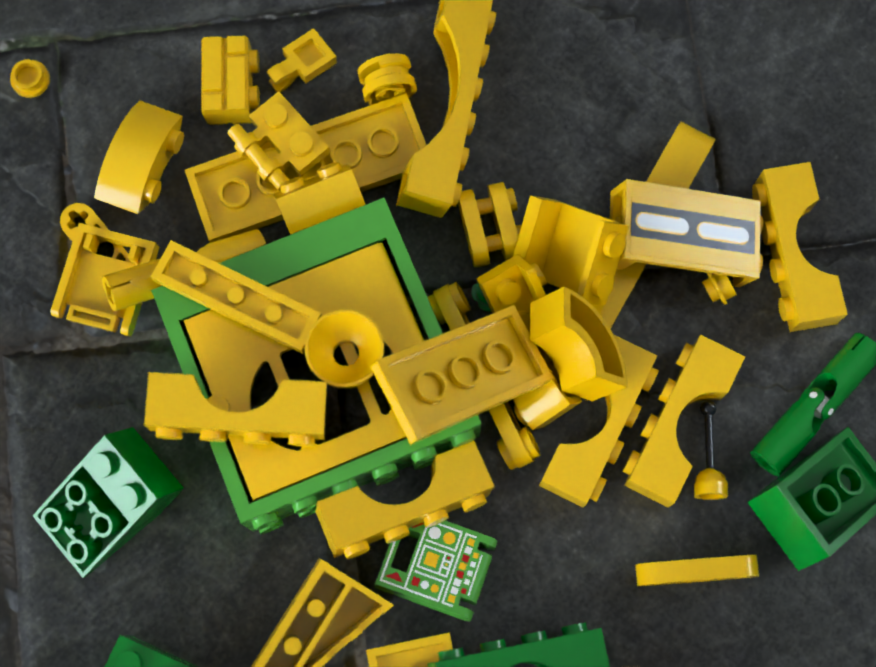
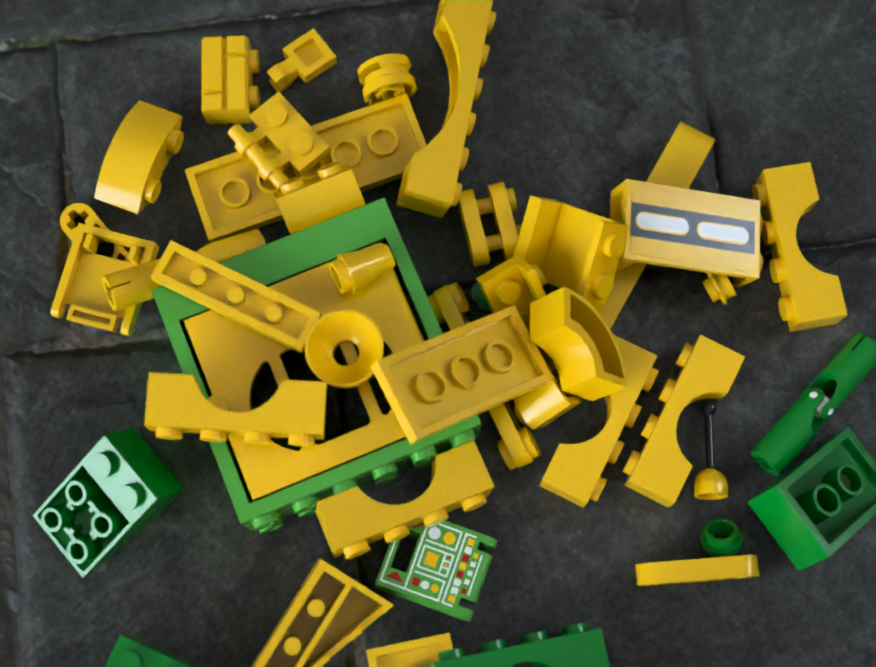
(29, 78): yellow plate -> none
(358, 268): none -> yellow cone
(721, 538): none -> green plate

